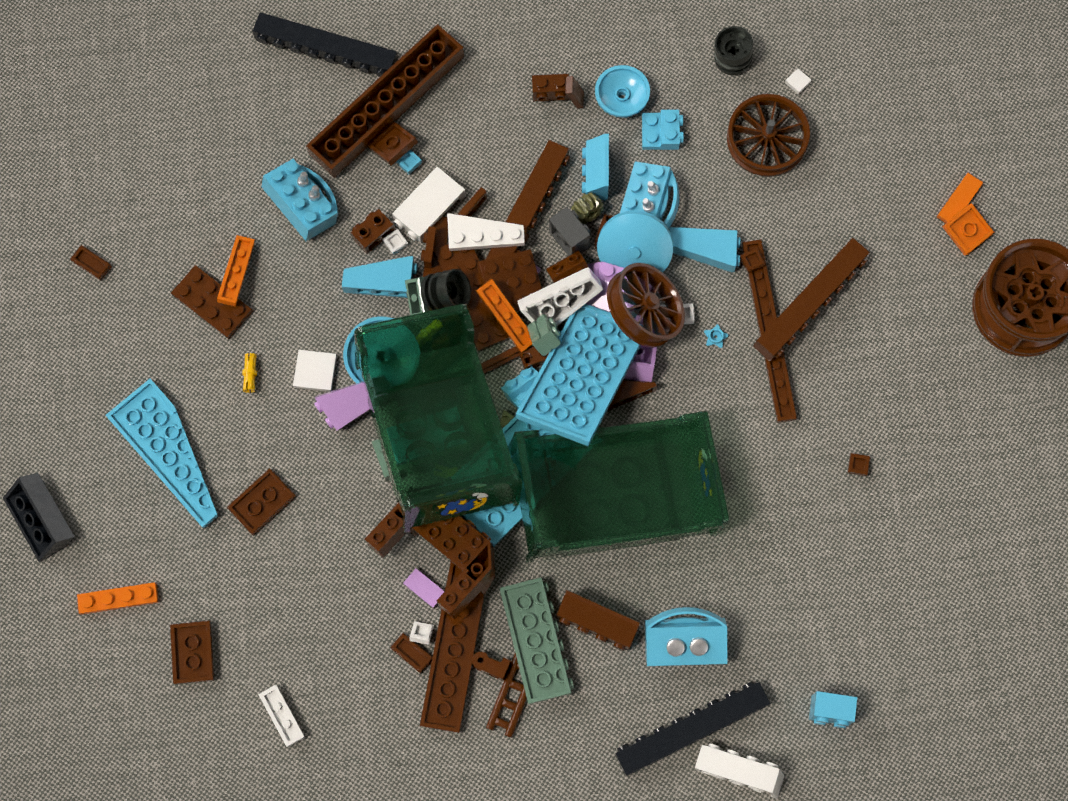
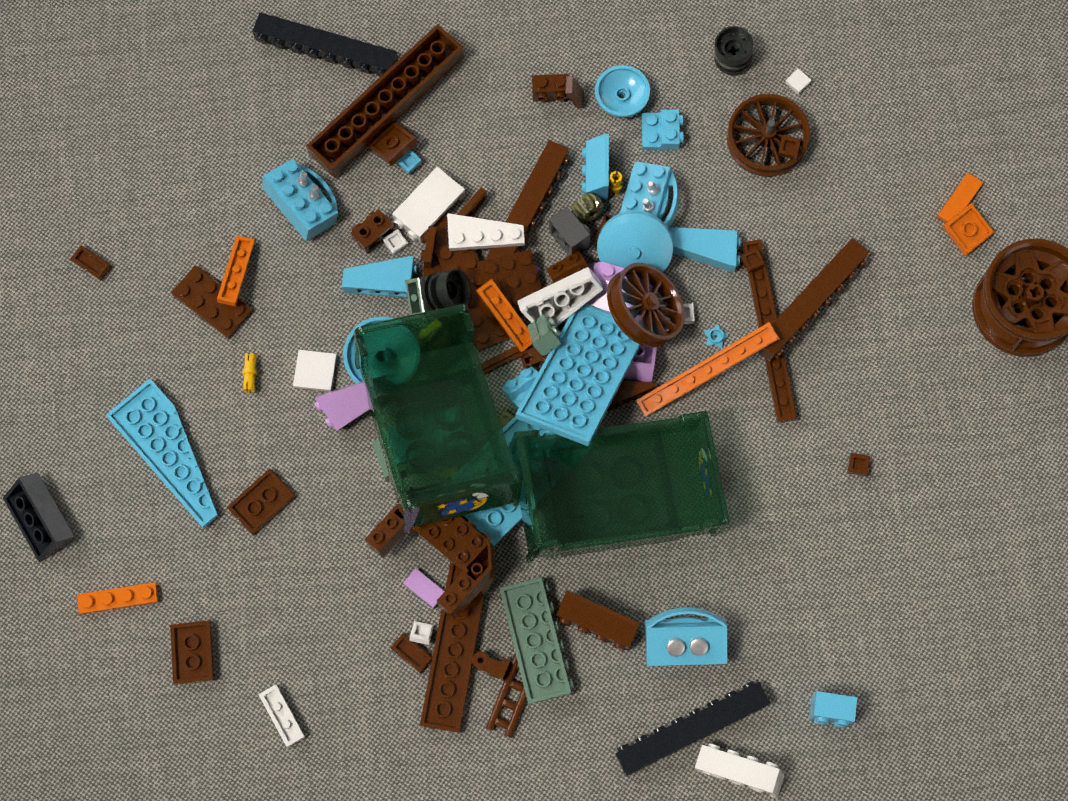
(615, 183): none -> yellow pin
(707, 369): none -> orange tile
(789, 147): none -> reddish brown plate

